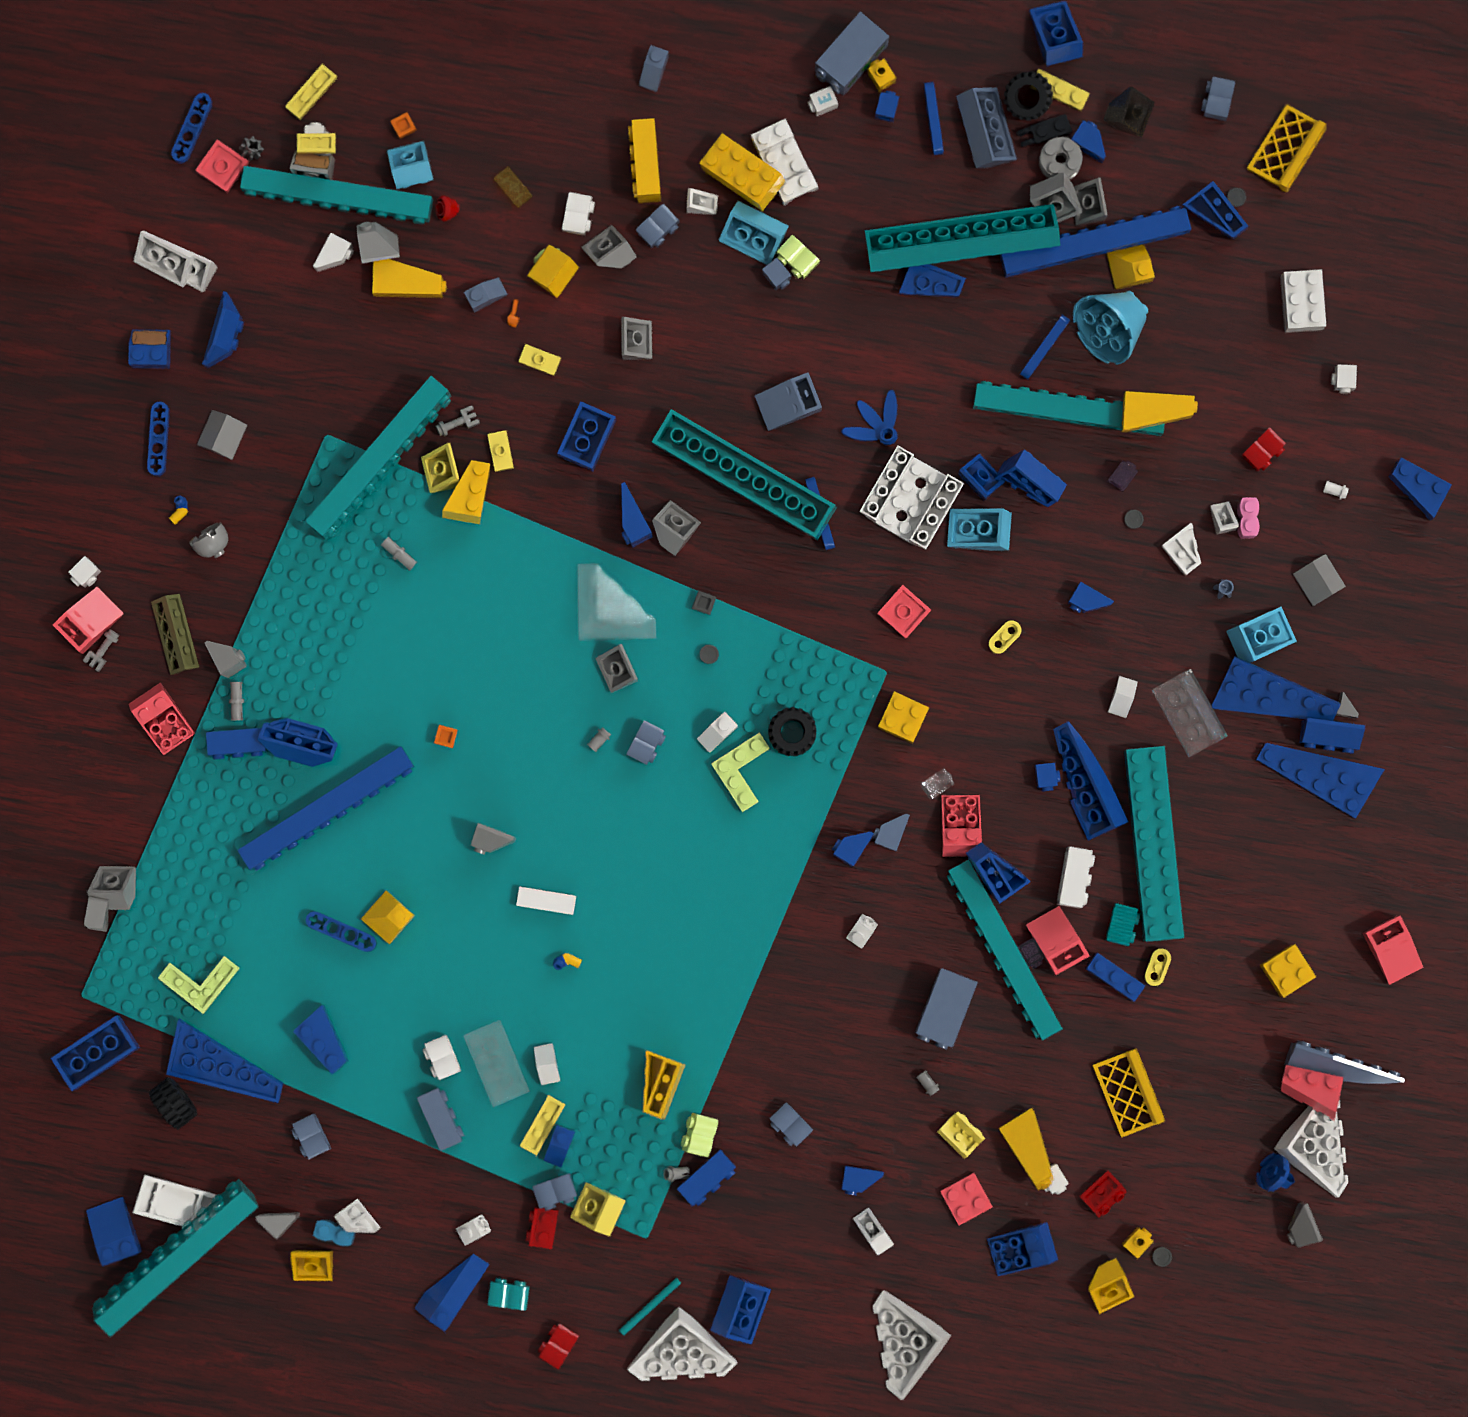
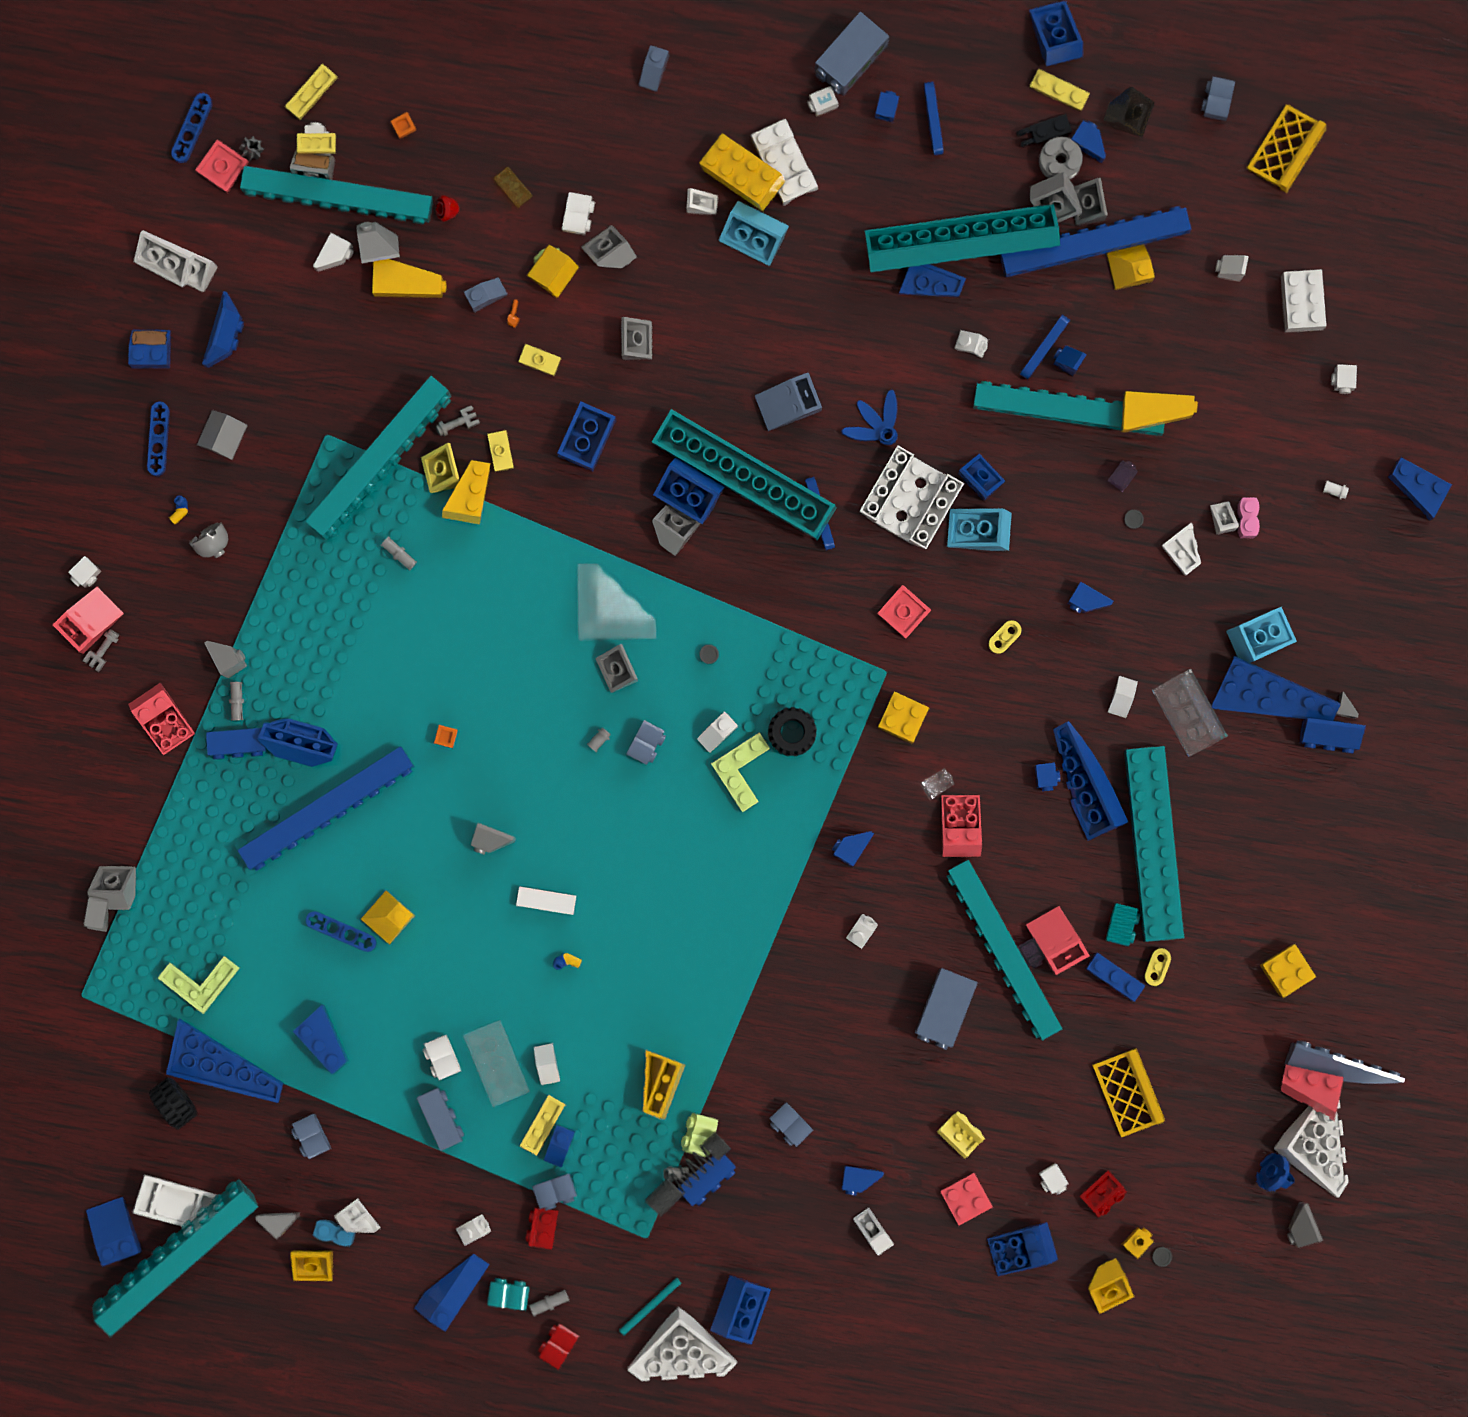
(95, 1053): blue brick -> none
(178, 633): olive fence -> none
(410, 165): medium azure slope -> none
(549, 1302): none -> light grey pin
(597, 1209): light yellow slope -> none
(633, 523): blue slope -> none
(644, 153): yellow brick -> none
(657, 226): sand blue brick -> none
(667, 1193): none -> dark grey piece
(689, 490): none -> blue brick
(704, 603): dark grey tile -> none
(777, 274): sand blue brick -> none
(797, 257): yellowish green brick -> none
(881, 74): yellow brick -> none
(891, 833): sand blue slope -> none
(908, 1342): white slope -> none
(928, 1083): light grey pin -> none
(971, 343): none -> white bracket
(986, 127): sand blue slope -> none
(996, 873): blue wedge -> none
(1013, 103): black tyre -> none
(1028, 1146): yellow slope -> none
(1032, 477): blue wedge -> none
(1069, 359): none -> blue slope
(1075, 877): white brick -> none
(1110, 324): medium azure cone -> none
(1217, 211): blue wedge -> none
(1224, 588): sand blue piece -> none
(1232, 267): none -> white slope
(1236, 197): dark grey piece -> none
(1263, 450): red brick -> none
(1319, 580): light grey slope -> none
(1331, 779): blue wing -> none
(1393, 949): coral slope -> none

